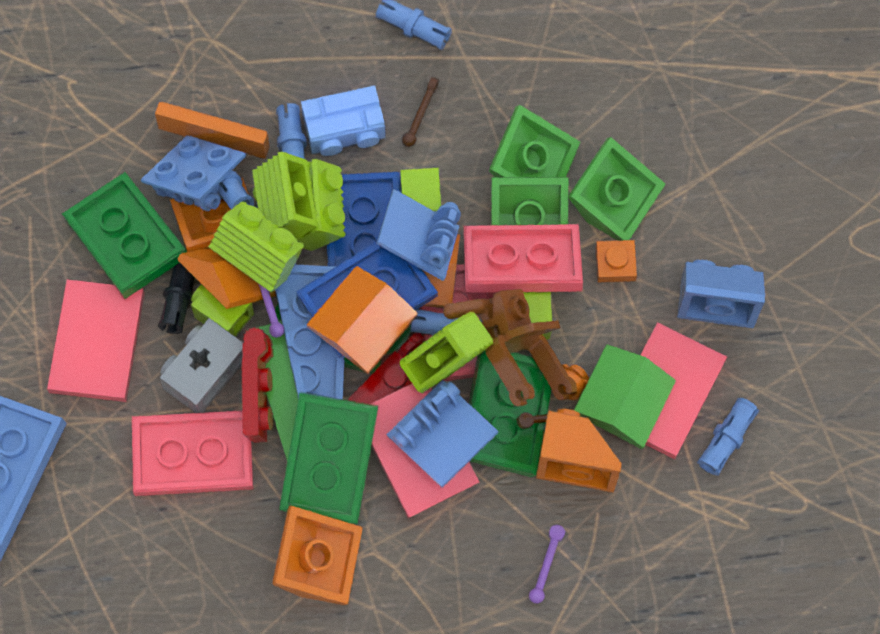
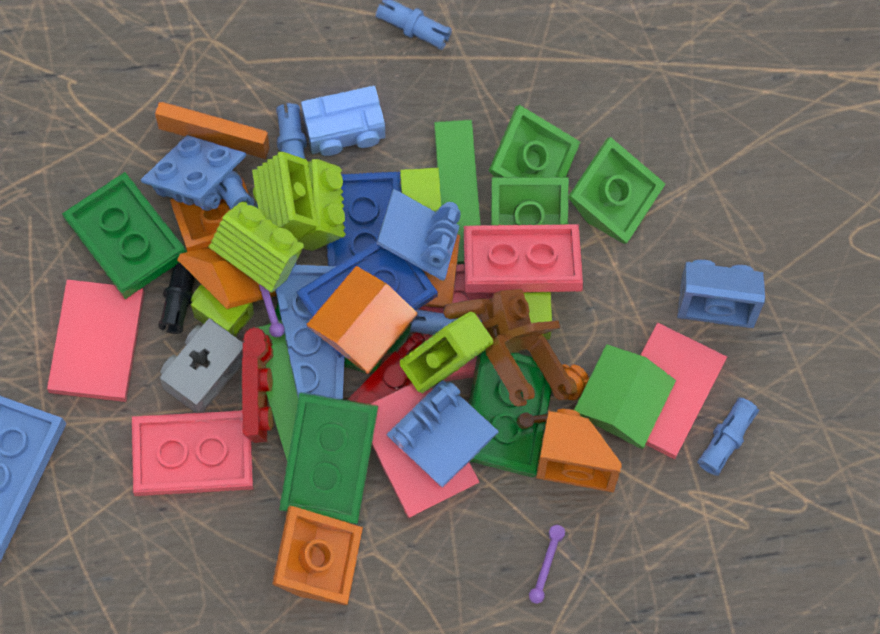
(409, 138): reddish brown hinge -> none
(458, 173): none -> bright green tile
(616, 261): orange plate -> none

